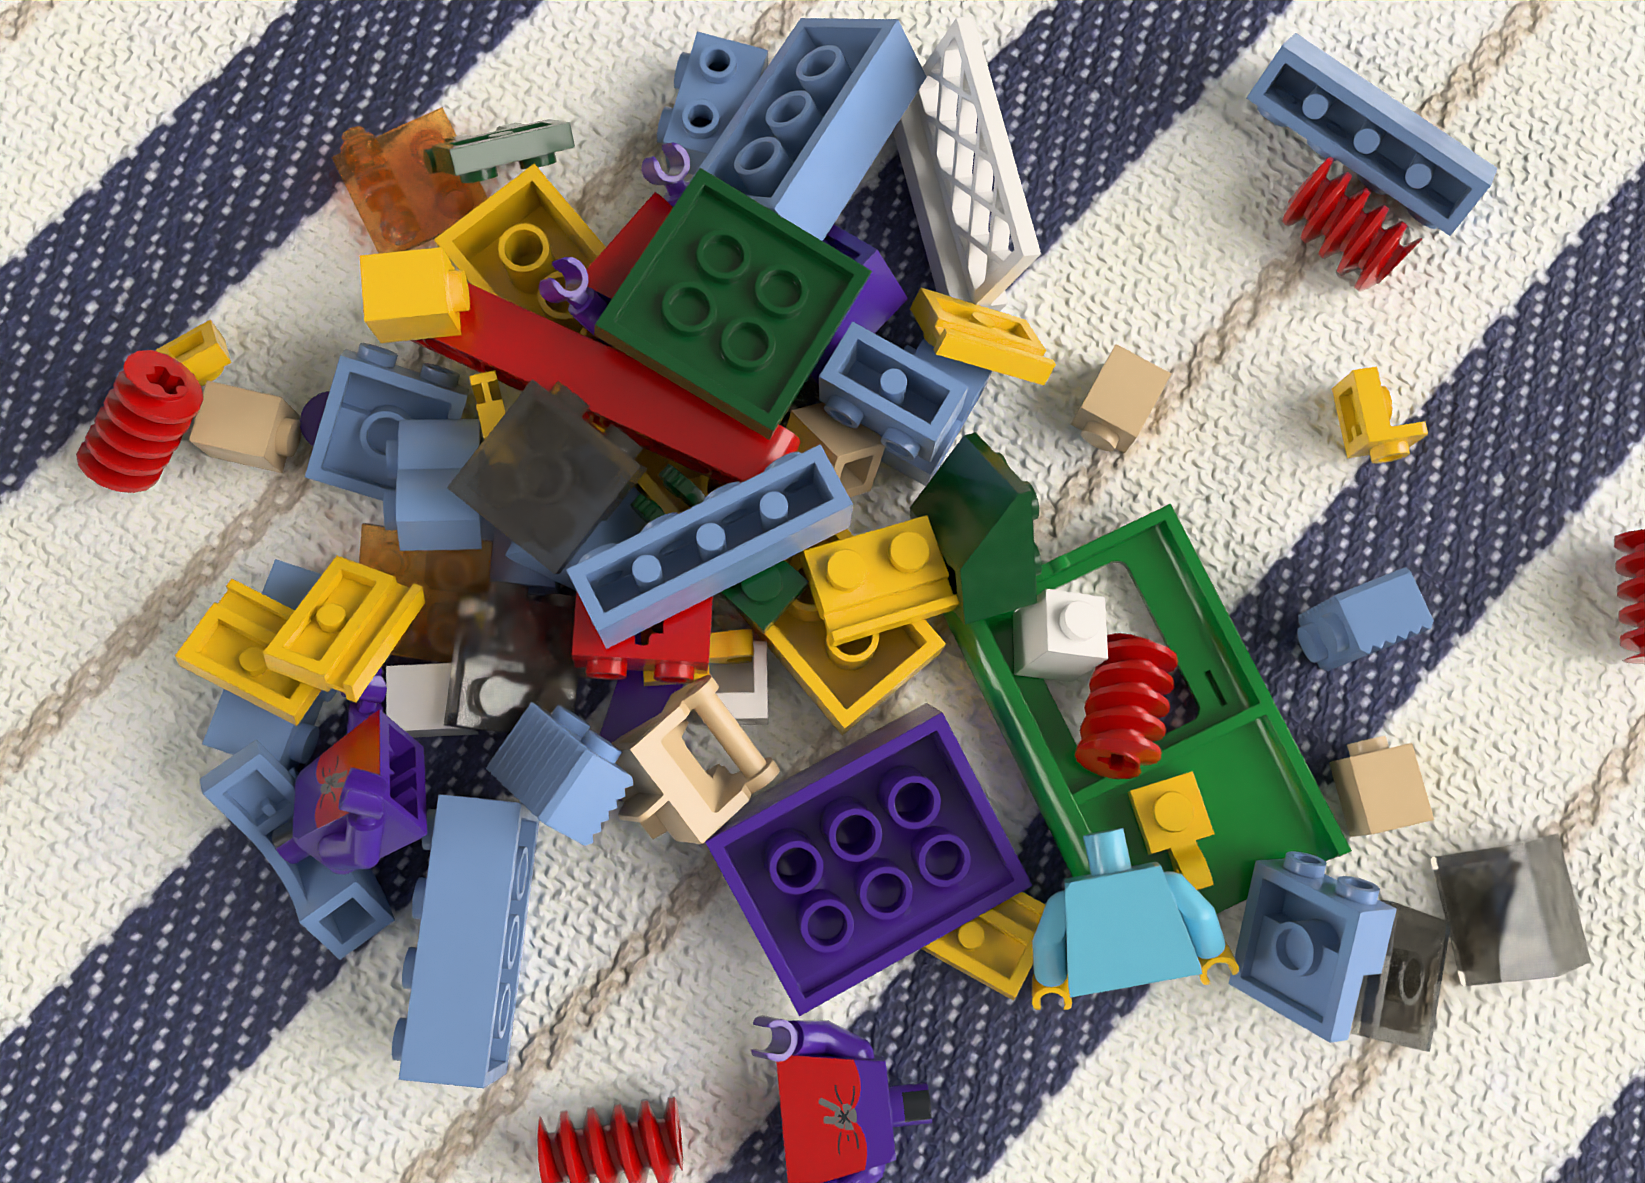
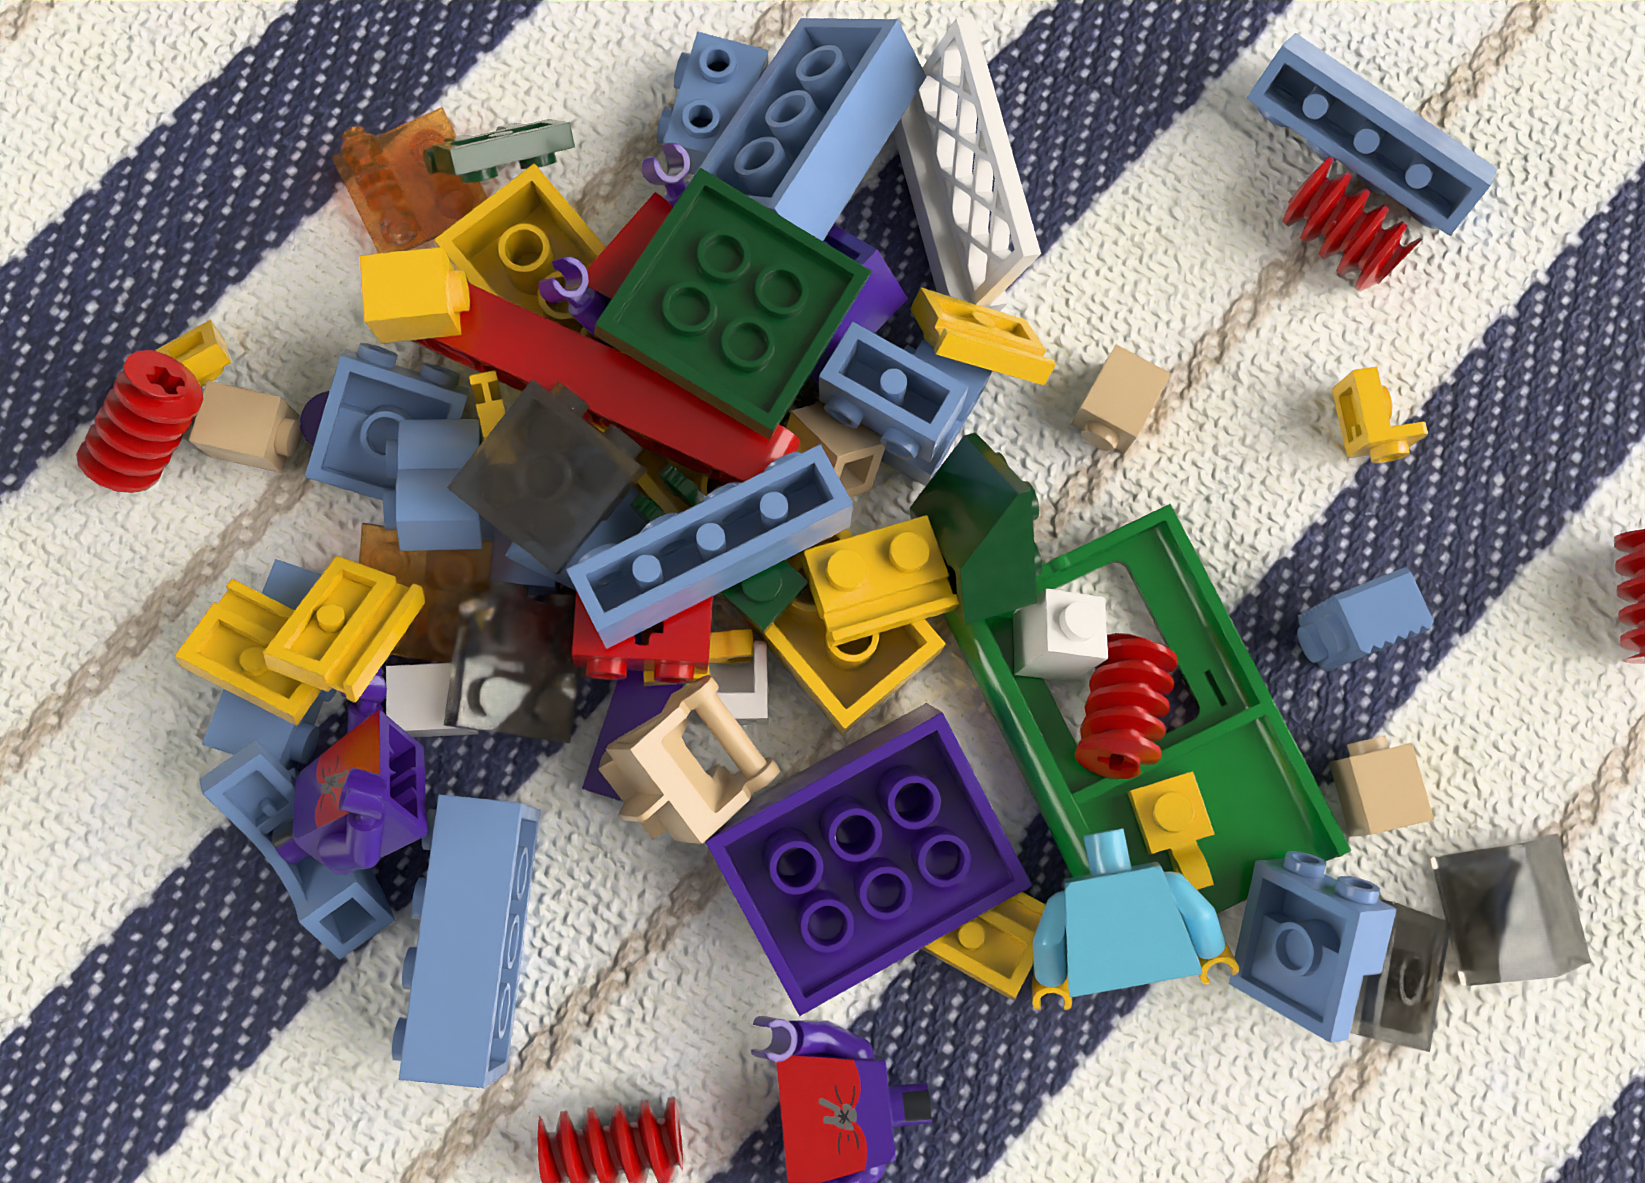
(561, 771): medium blue brick -> none

